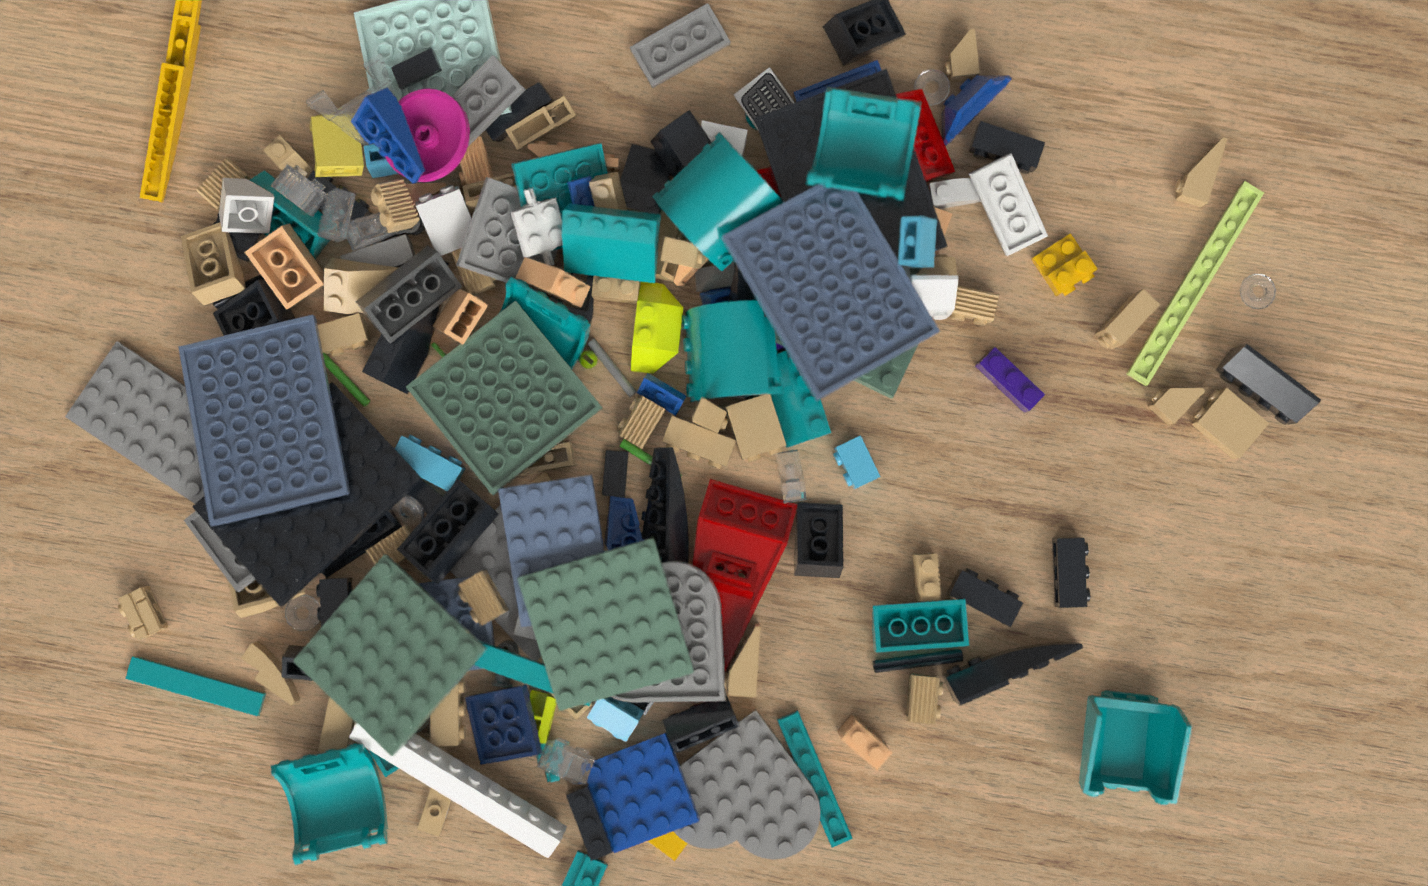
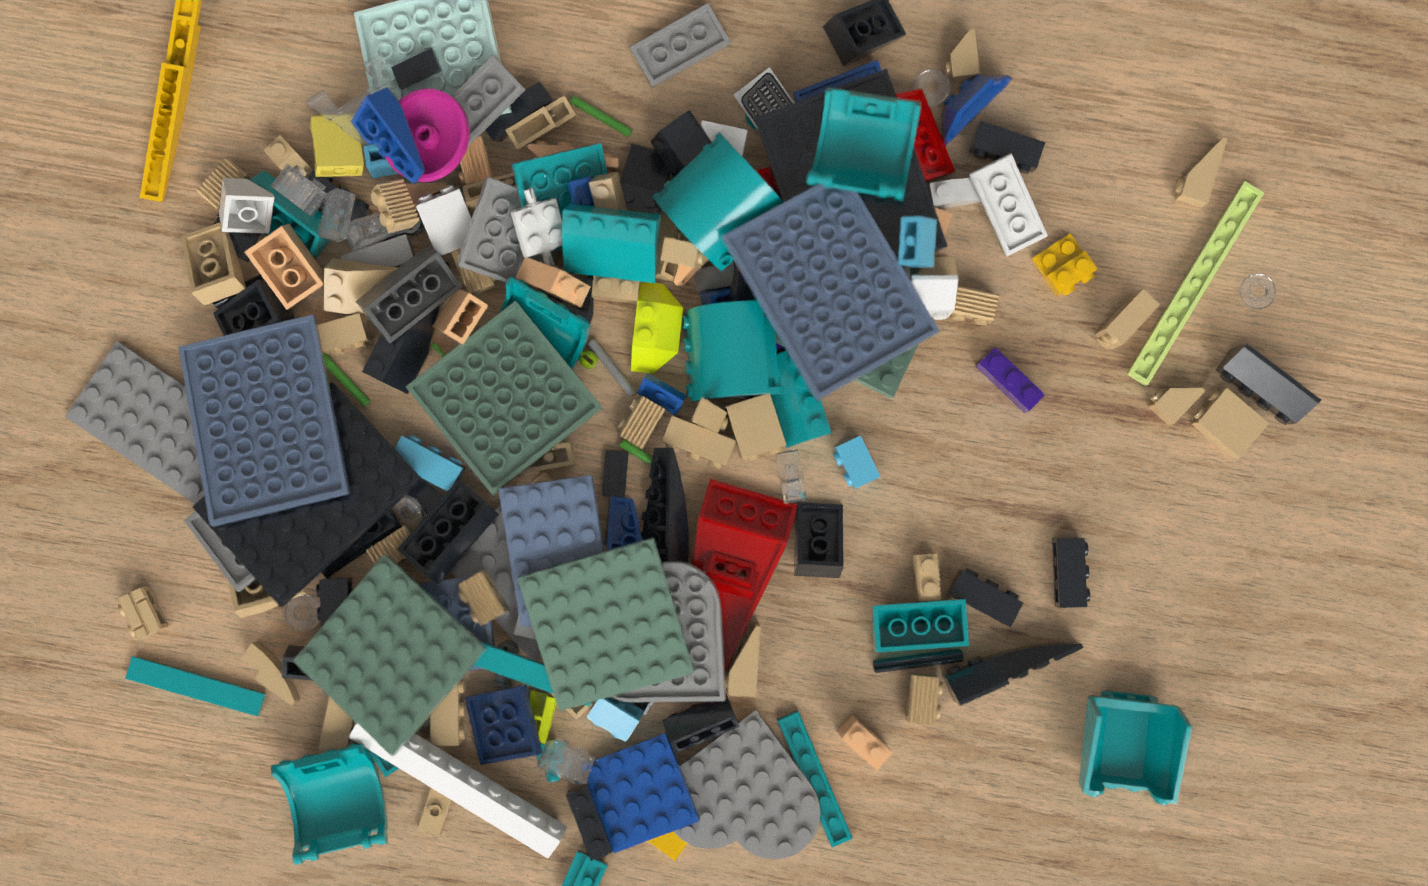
(601, 116): none -> bright green bar

